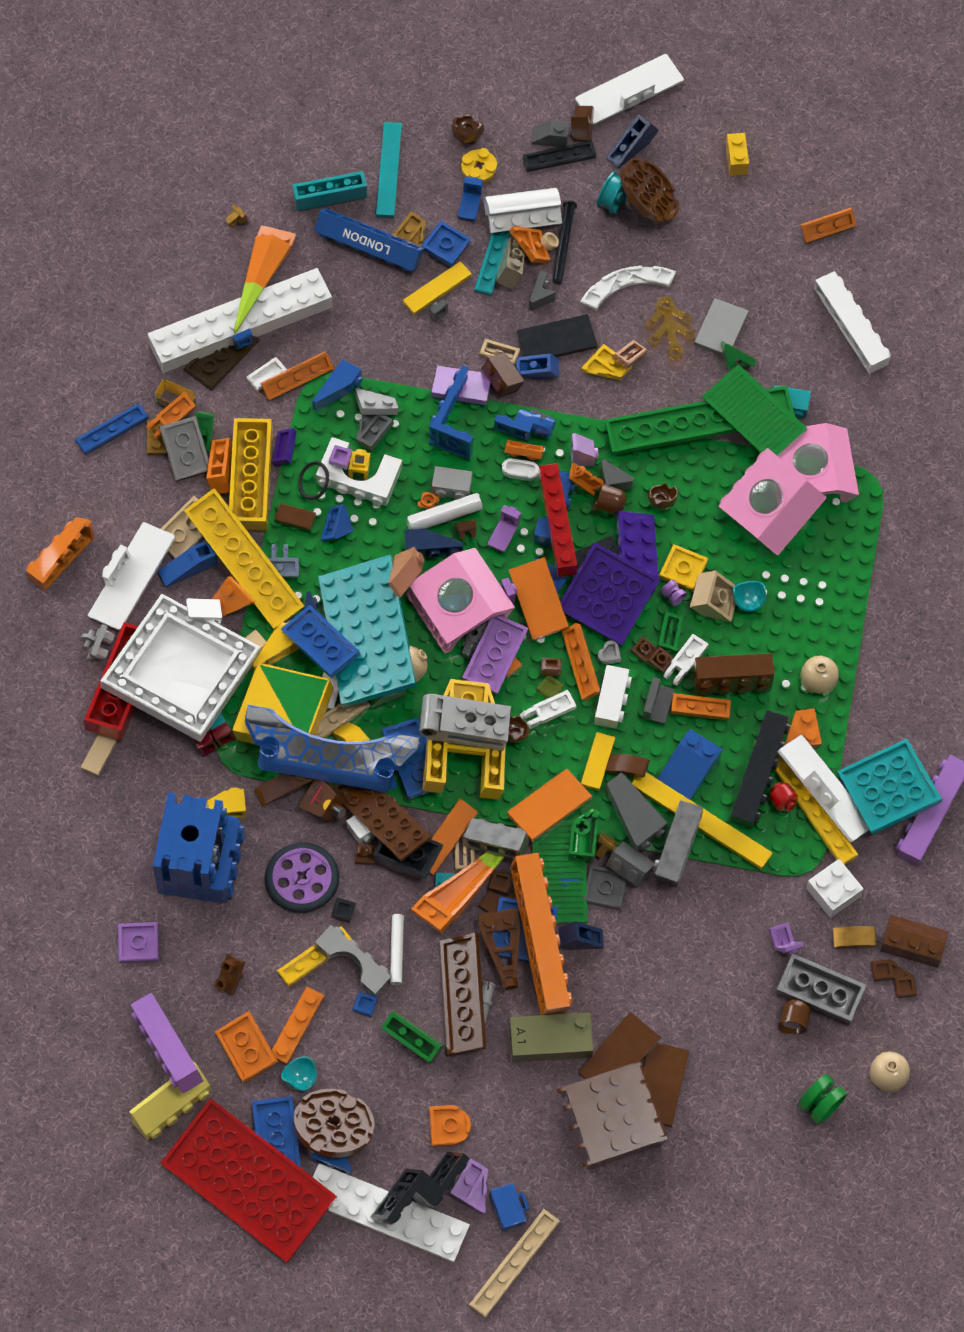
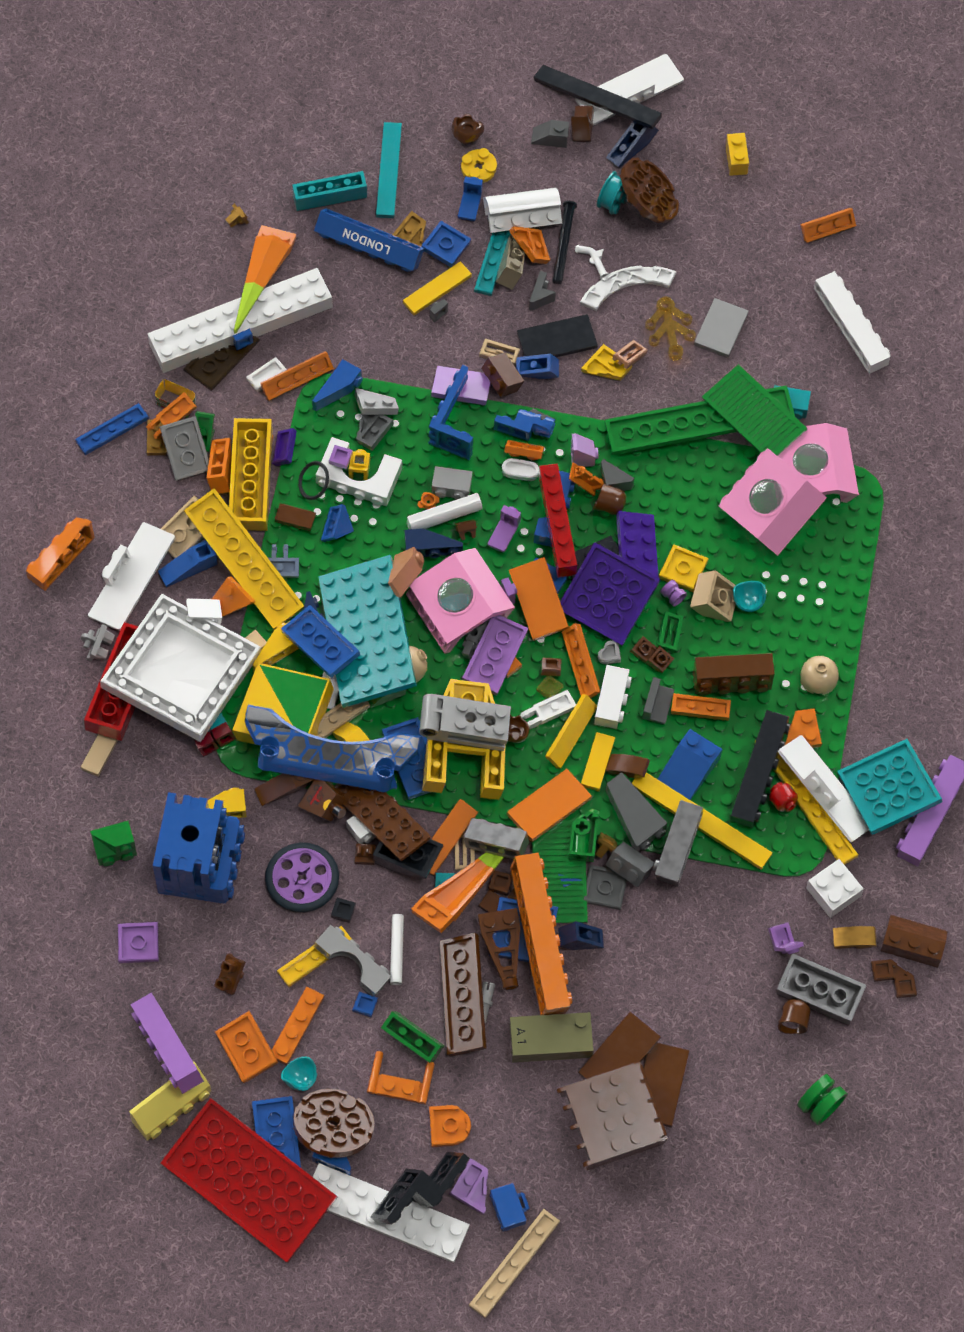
(113, 843): none -> green slope
(399, 1087): none -> orange plate
(550, 241): tan tile -> none
(559, 156): black tile -> none
(571, 731): none -> yellow tile
(595, 258): none -> white piece
(597, 96): none -> black tile
(663, 496): reddish brown hair -> none
(686, 657): white hinge -> none
(731, 355): green slope -> none
(889, 1071): tan cylinder -> none

